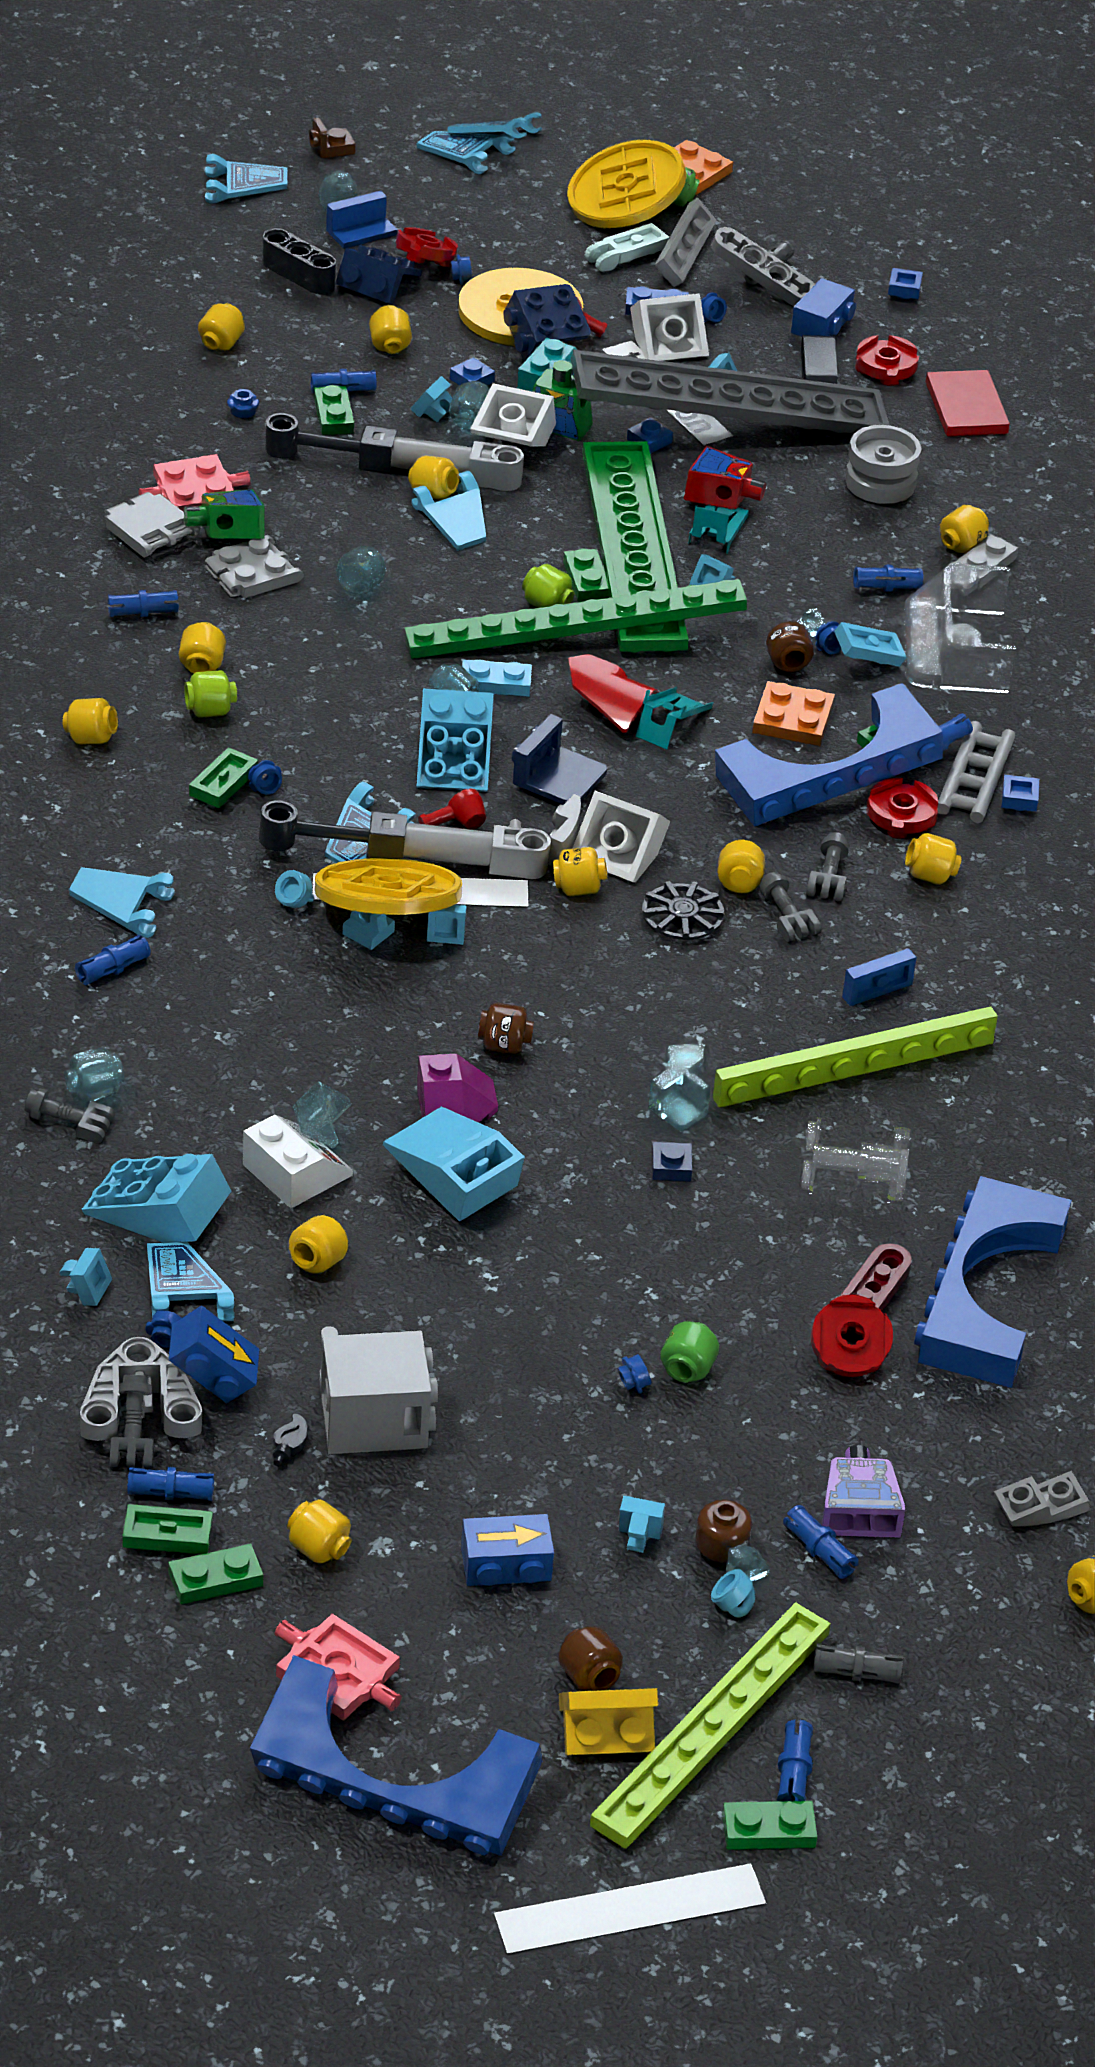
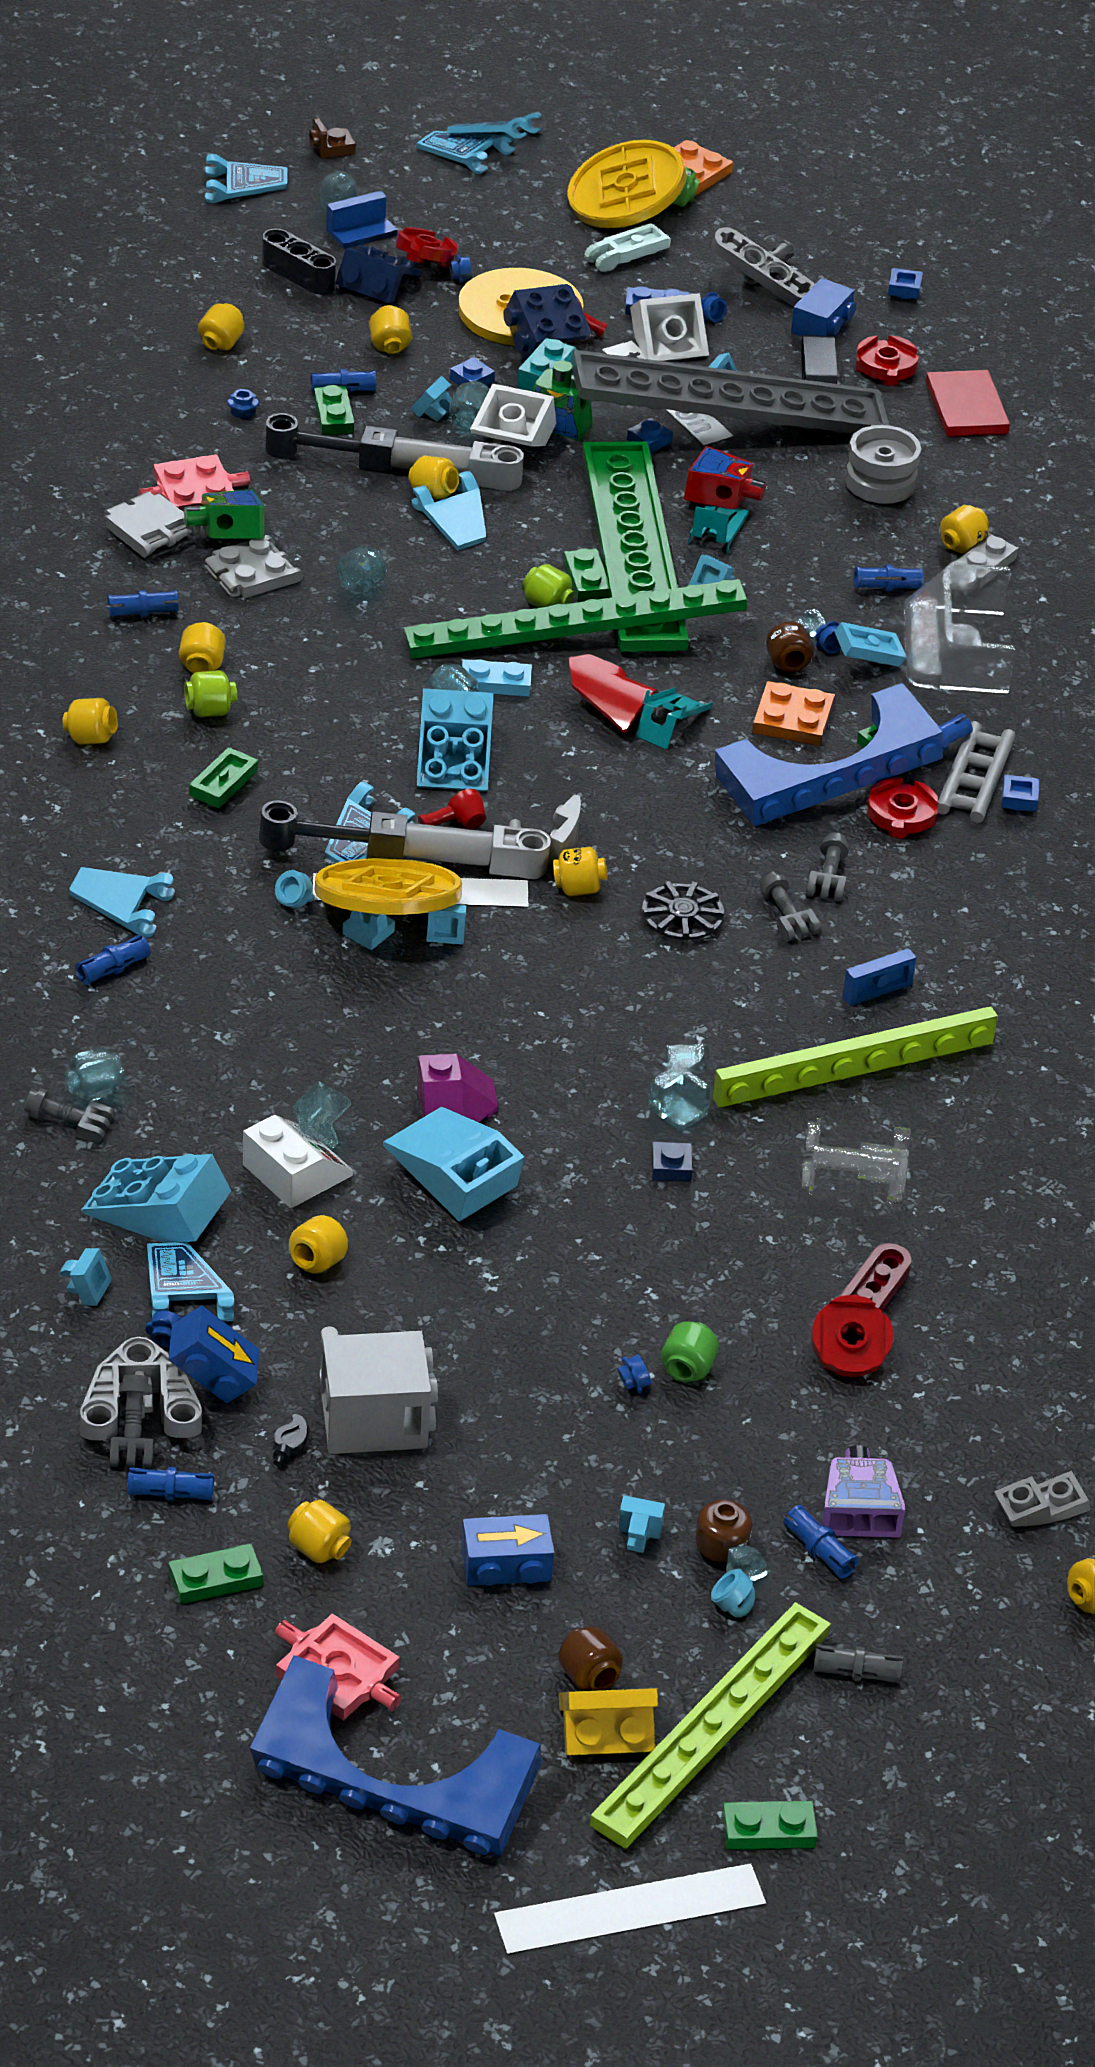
(167, 1529): green plate -> none
(270, 783): blue plate -> none
(505, 1028): reddish brown head -> none
(551, 769): bracket -> none
(622, 835): white slope -> none
(685, 242): light grey plate -> none
(741, 866): yellow head -> none
(795, 1761): blue pin -> none
(932, 858): yellow head -> none
(958, 1331): arch -> none

